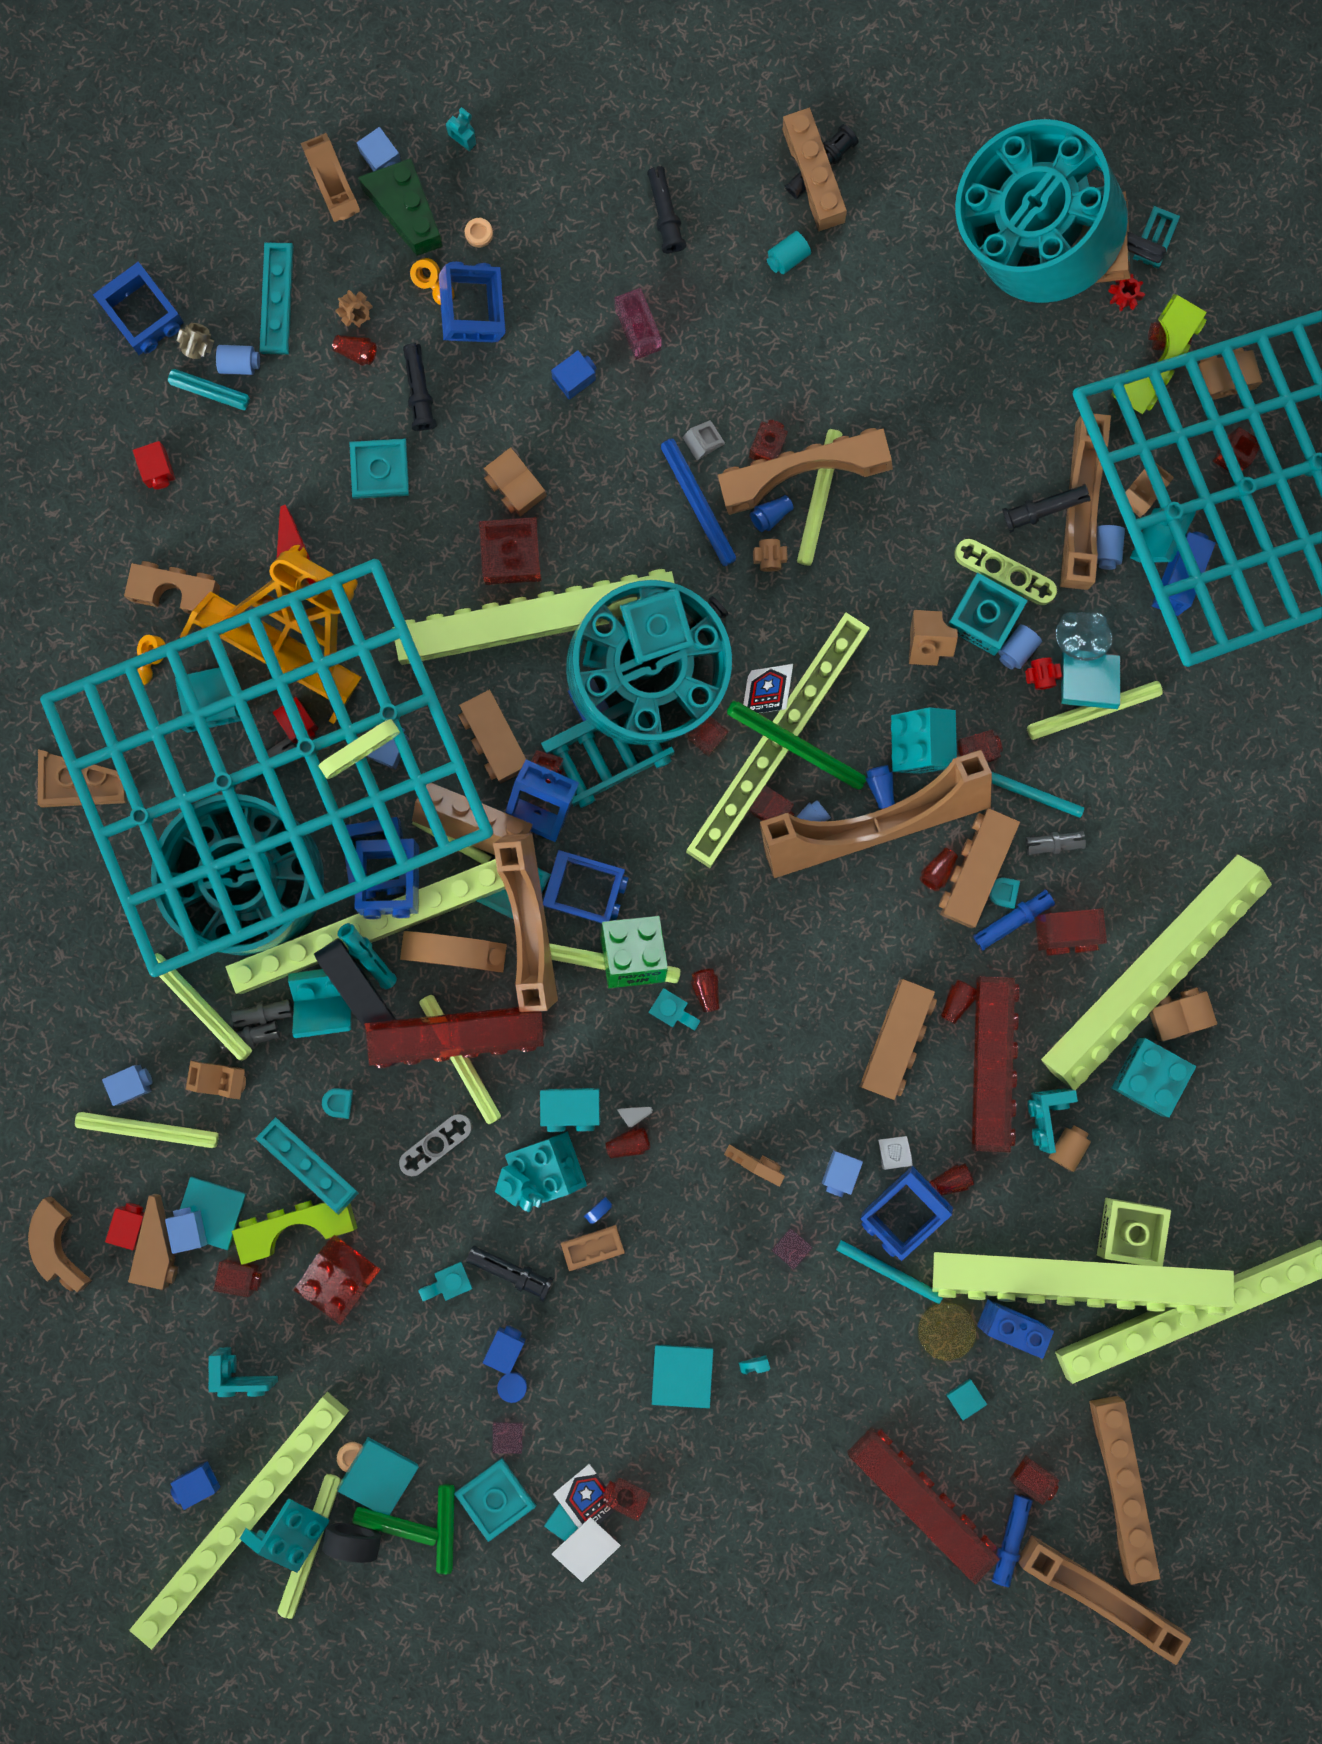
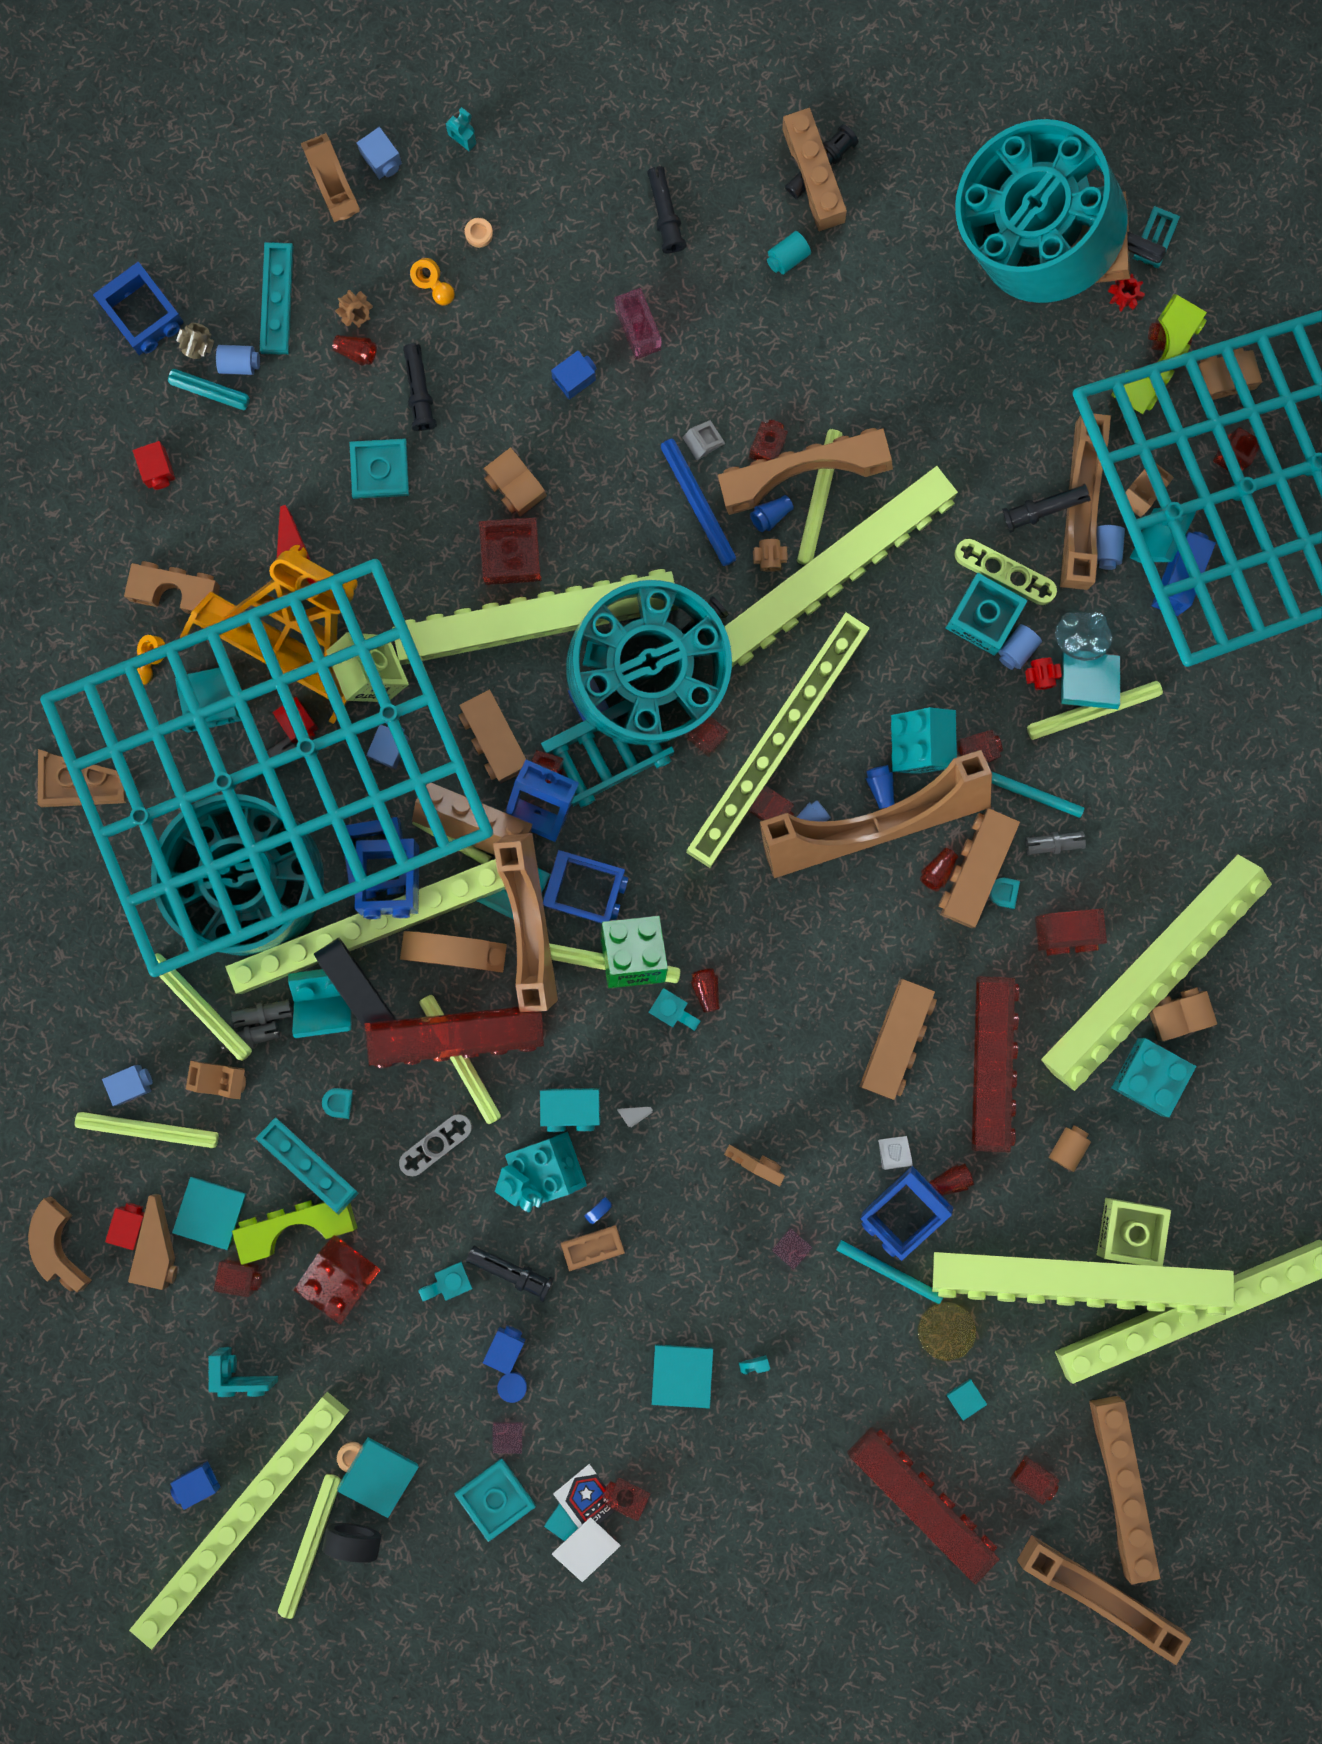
(185, 1230): medium blue brick -> none
(289, 1536): teal bracket -> none
(353, 677): none -> yellowish green brick
(359, 749): yellowish green beam -> none
(361, 949): teal pin -> none
(395, 1526): green axle -> none
(404, 204): dark green wedge -> none
(445, 1529): green axle -> none
(466, 329): blue window -> none
(629, 1143): clear red cone -> none
(657, 625): teal tile -> none
(768, 688): sticker -> none
(796, 745): green axle -> none
(839, 563): none -> yellowish green brick
(841, 1174): medium blue brick -> none
(930, 638): medium nougat brick -> none
(958, 1001): clear red cone -> none
(1012, 1540): blue pin -> none
(1015, 1329): blue window -> none
(1024, 913): blue pin -> none
(1039, 1108): teal bracket -> none

